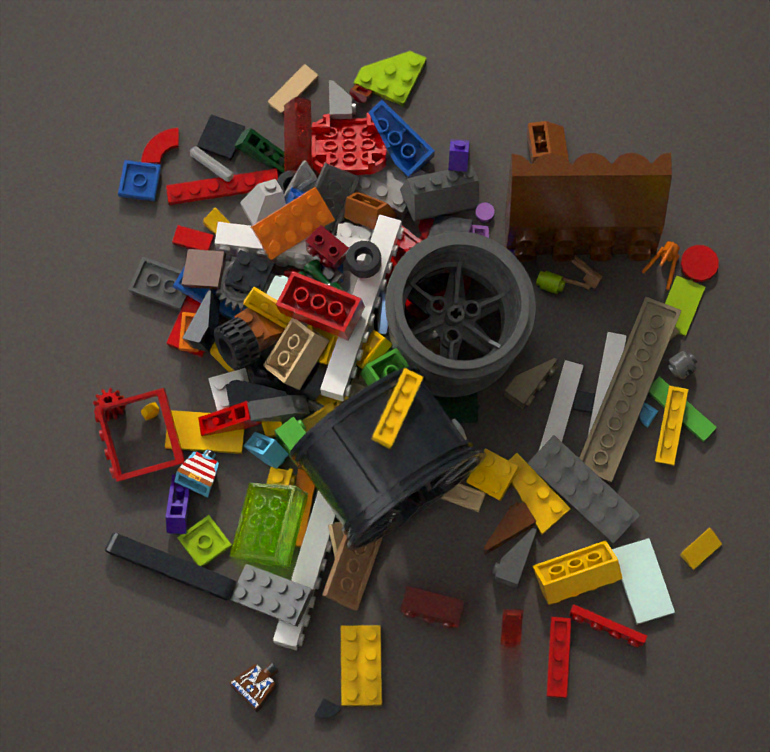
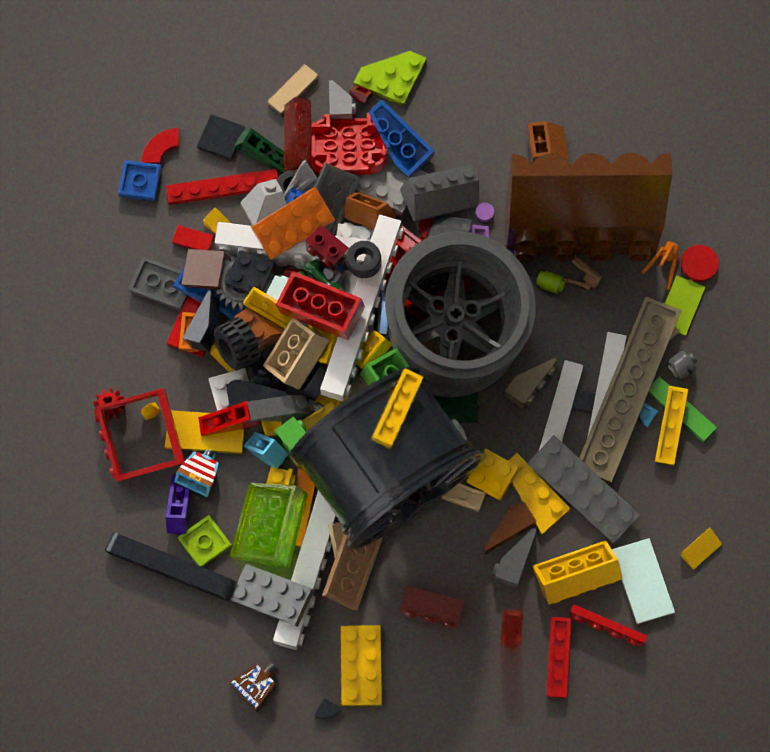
(211, 164): light grey axle -> none
(458, 155): dark purple slope -> none

